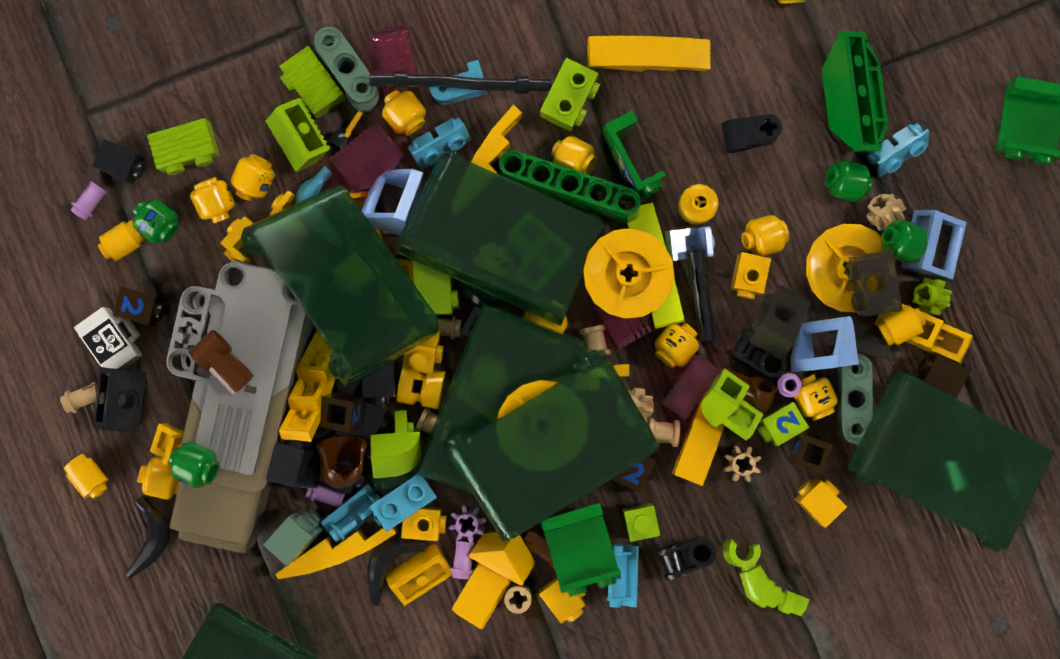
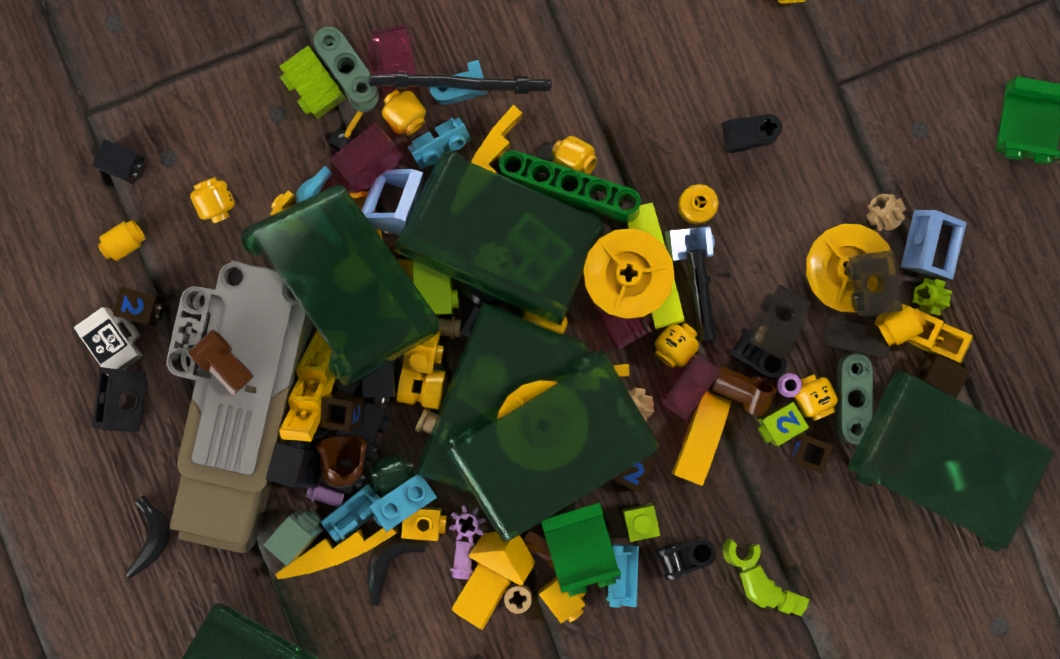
(74, 400): tan pin -> none
(86, 477): yellow brick -> none
(88, 201): lavender pin -> none
(155, 221): green head -> none
(157, 479): yellow head -> none
(166, 440): yellow bracket -> none
(183, 146): lime brick -> none
(194, 465): green head -> none
(232, 241): yellow bracket -> none
(252, 177): yellow head -> none
(297, 134): lime brick -> none
(396, 452): lime brick -> none
(419, 574): yellow slope -> none
(569, 95): lime brick -> none
(595, 338): tan bush -> none
(612, 133): green panel -> none
(648, 53): yellow slope -> none
(665, 432): tan bush -> none
(726, 405): lime brick -> none
(749, 459): tan gear -> none
(750, 275): yellow brick -> none
(765, 235): yellow head -> none
(820, 501): yellow brick -> none
(844, 351): light blue tile -> none
(848, 180): green head -> none
(855, 93): green wedge -> none
(905, 240): green head -> none
(910, 142): medium azure hinge -> none

